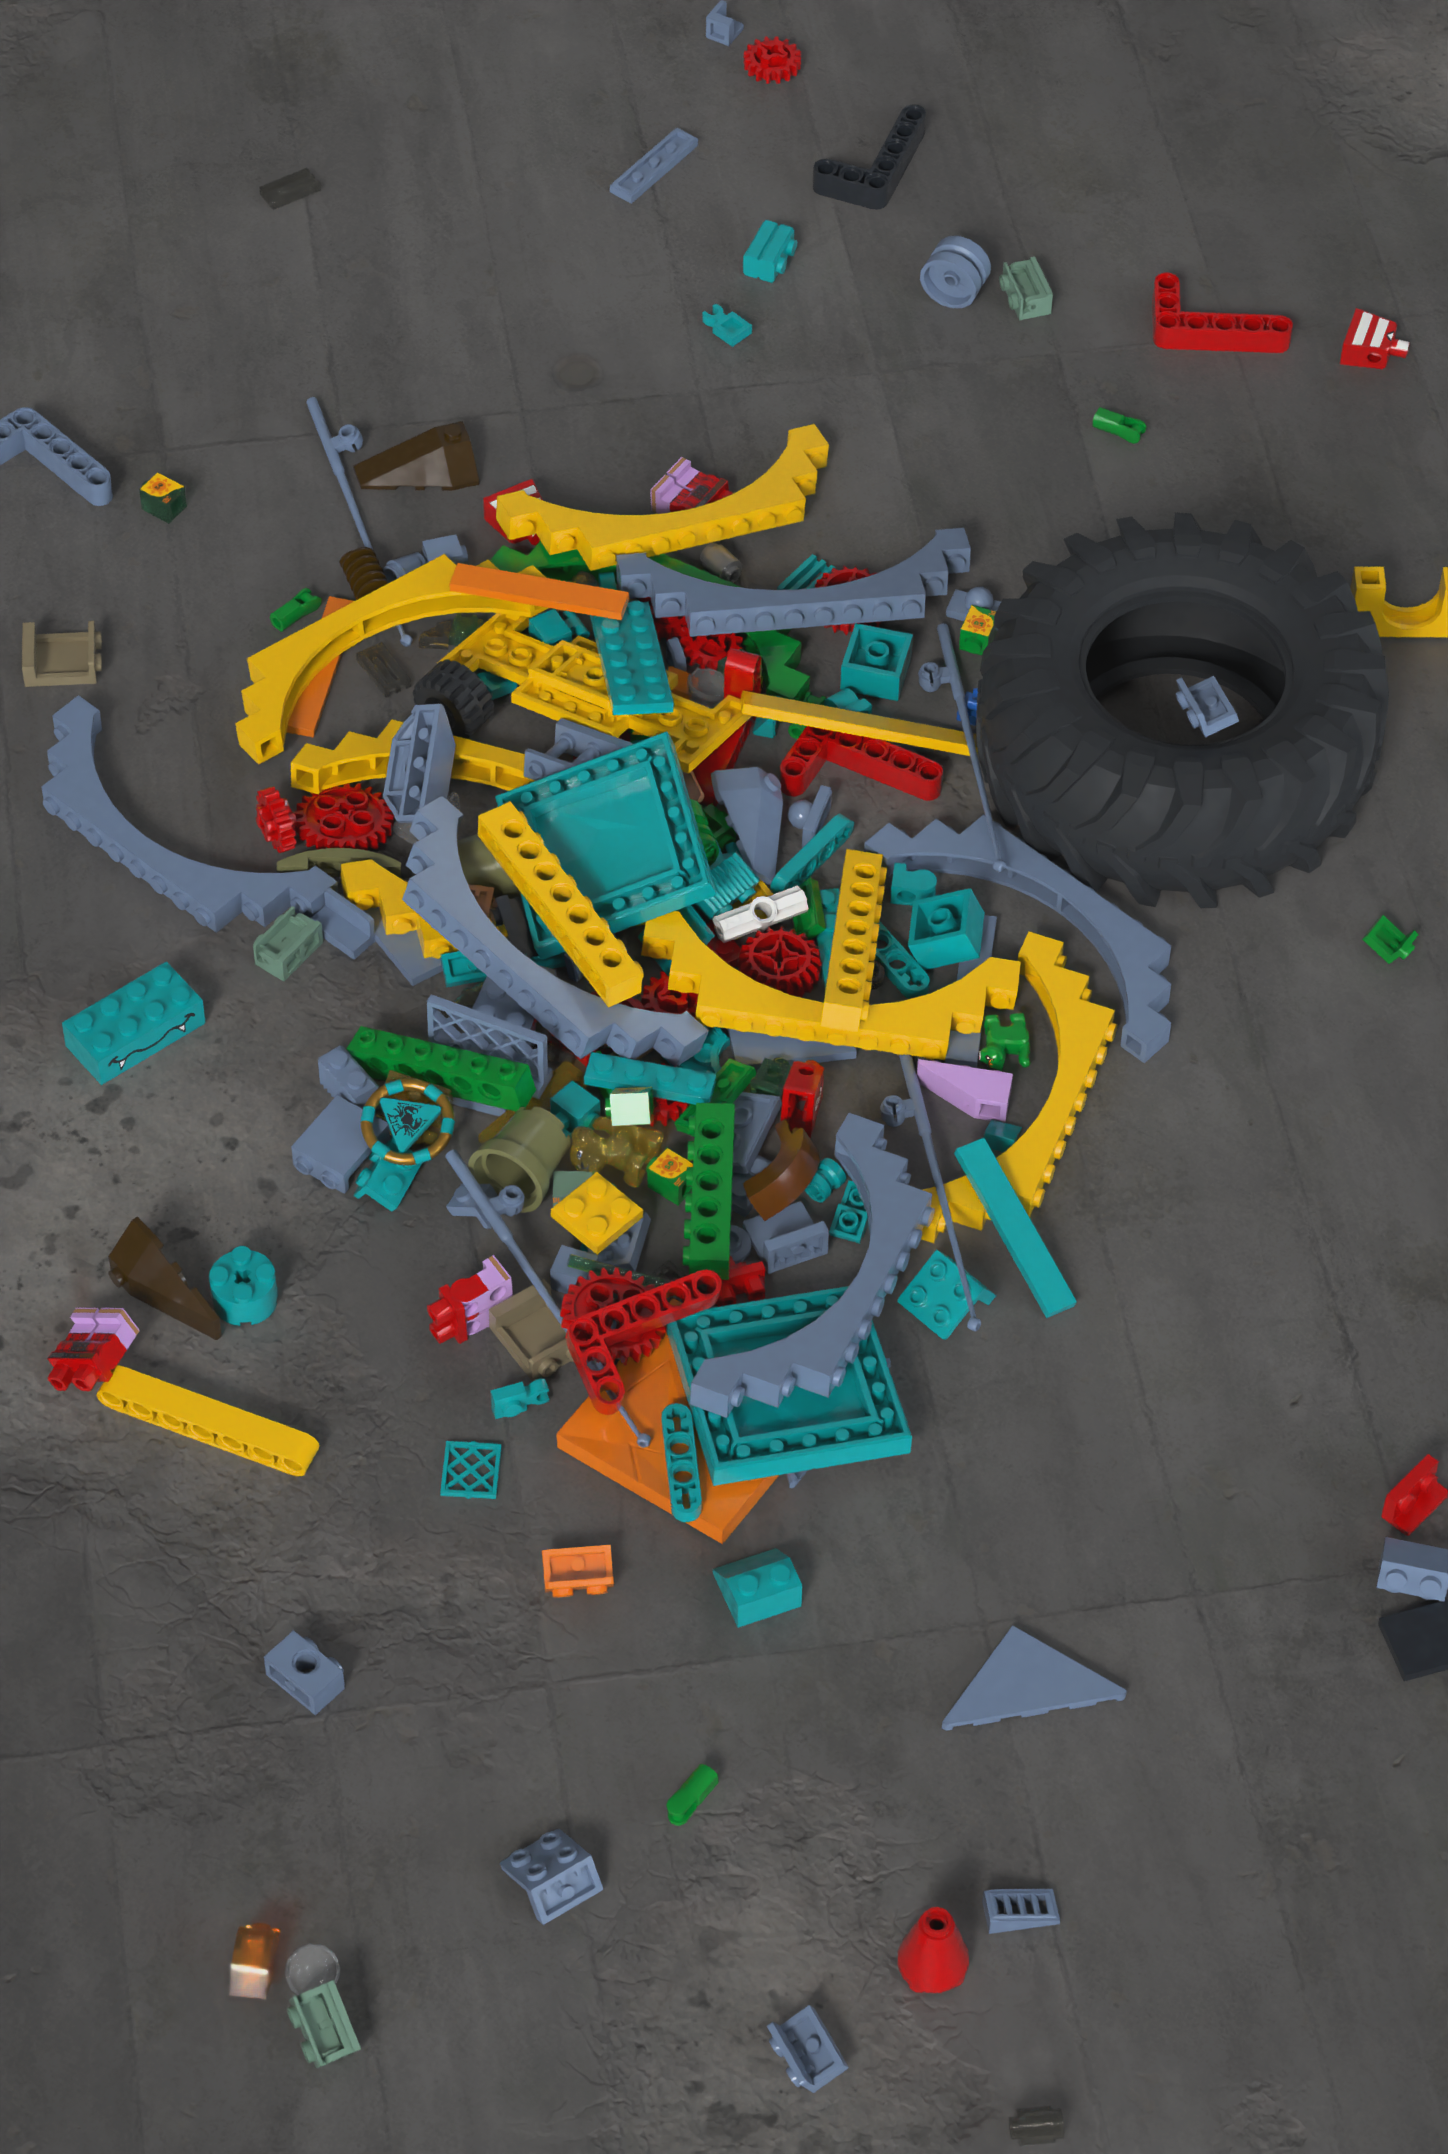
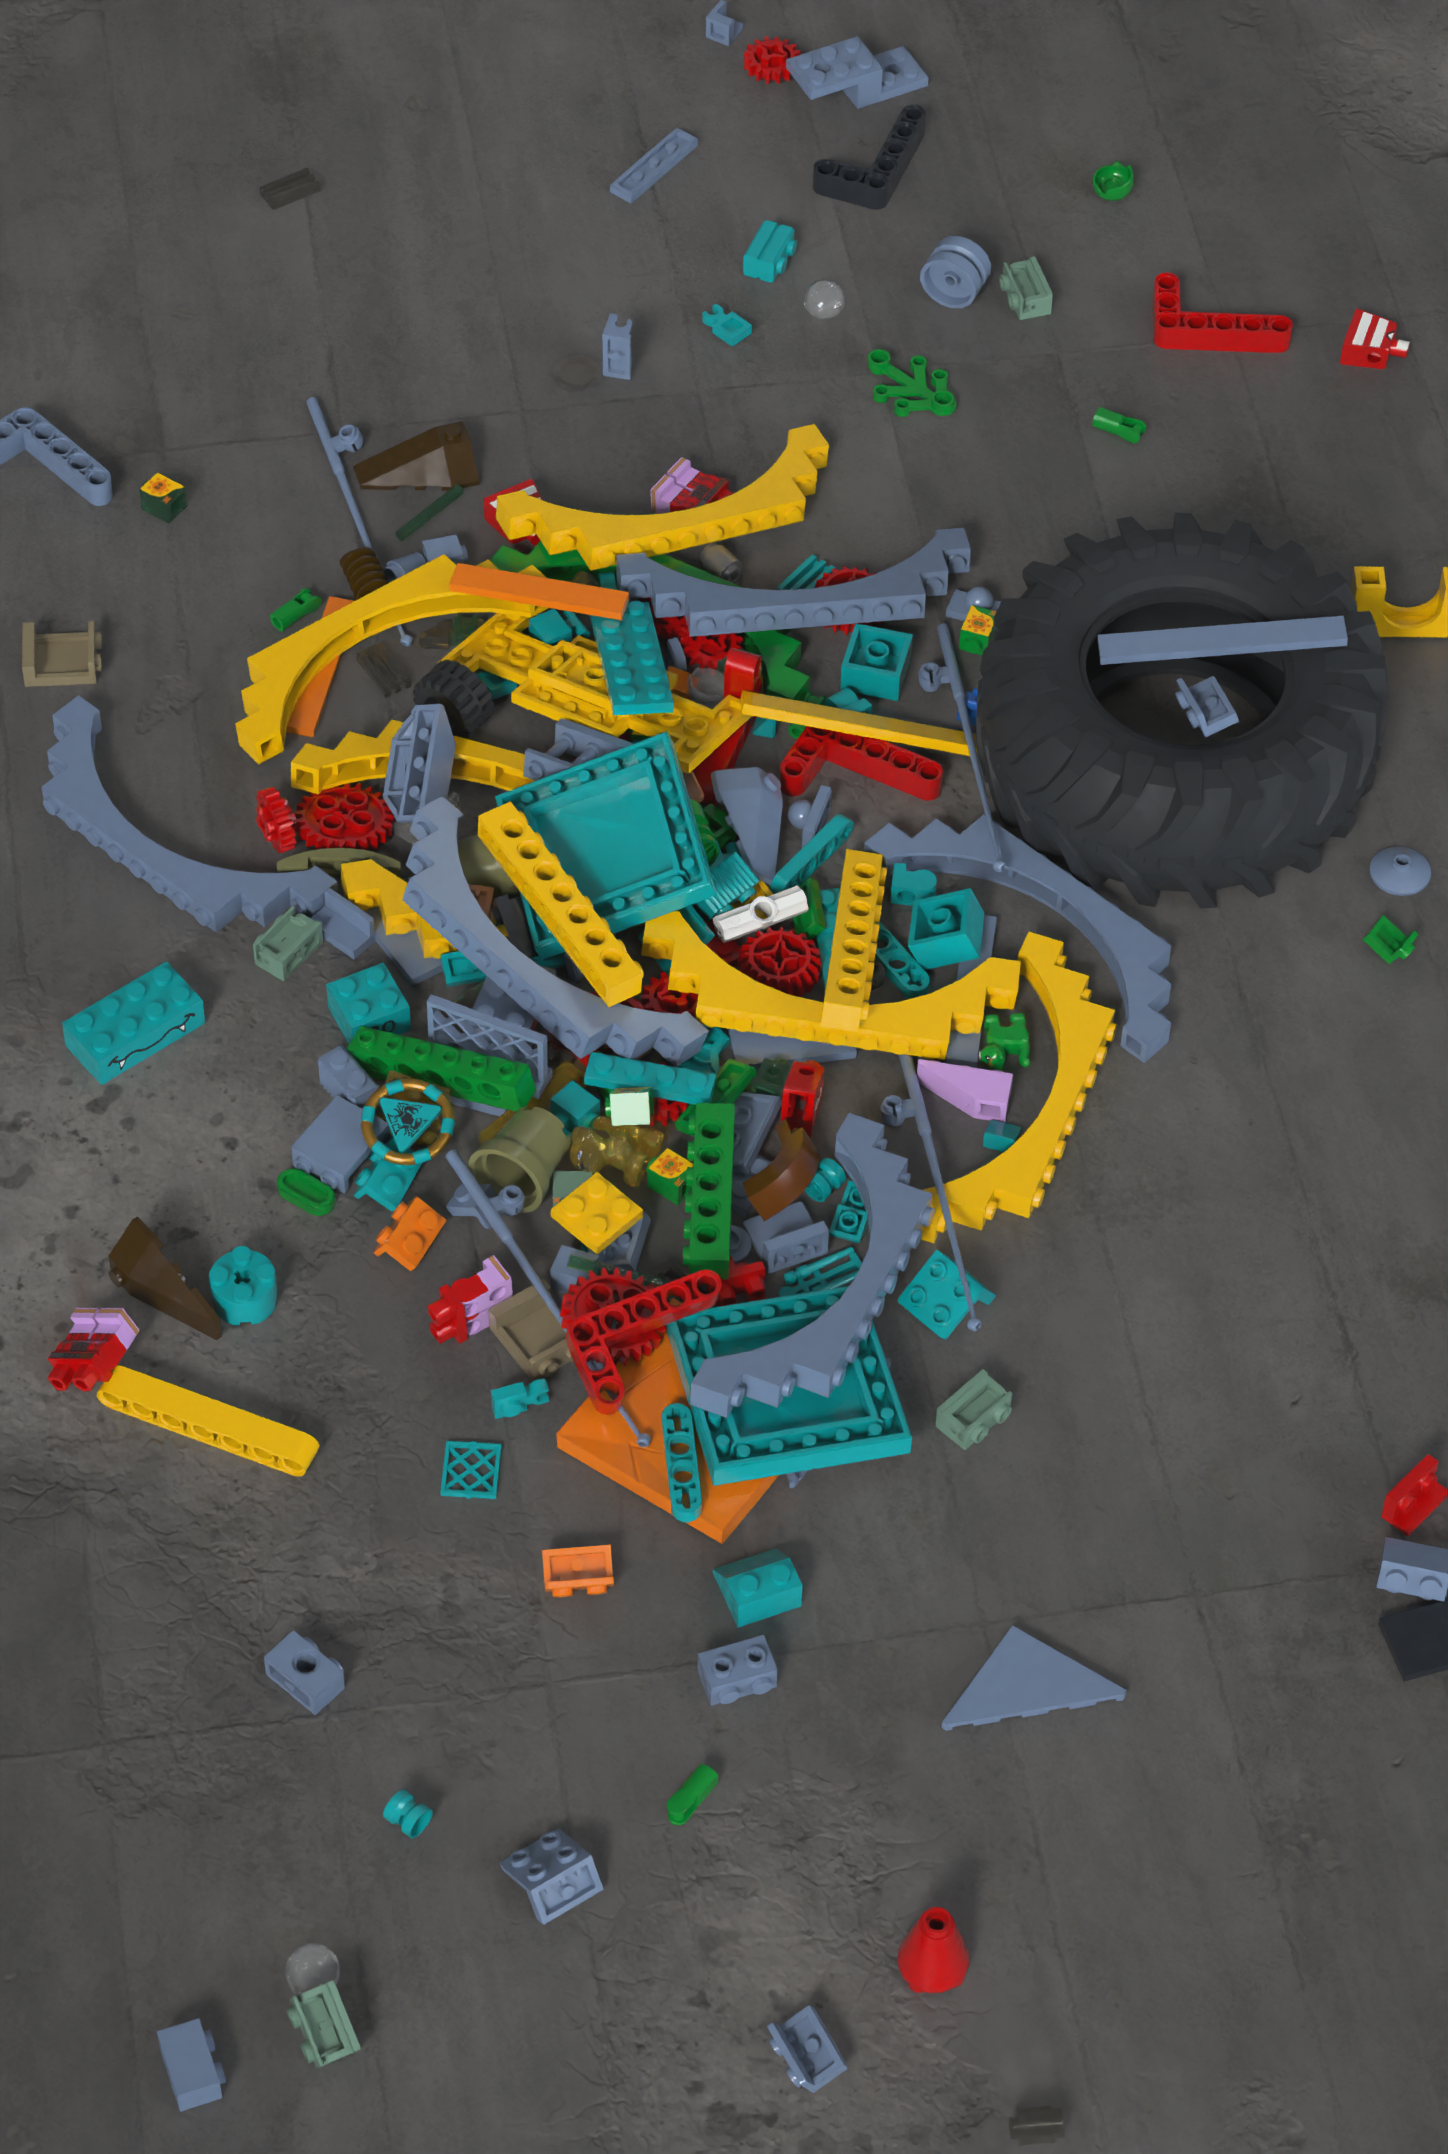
(190, 2064): none -> sand blue brick
(253, 1960): clear orange brick -> none
(306, 1192): none -> green tile
(369, 1001): none -> teal brick
(407, 1813): none -> teal wheel
(410, 1232): none -> orange bracket
(429, 512): none -> clear green bar
(617, 349): none -> sand blue hinge
(737, 1670): none -> sand blue brick
(820, 1280): none -> teal piece
(824, 298): none -> clear hair
(857, 72): none -> sand blue bracket
(939, 402): none -> green plant
(974, 1410): none -> sand green hinge
(1009, 1922): sand blue slope -> none
(1015, 1227): teal tile -> none
(1113, 181): none -> green hair
(1222, 640): none -> sand blue tile
(1400, 871): none -> sand blue dish

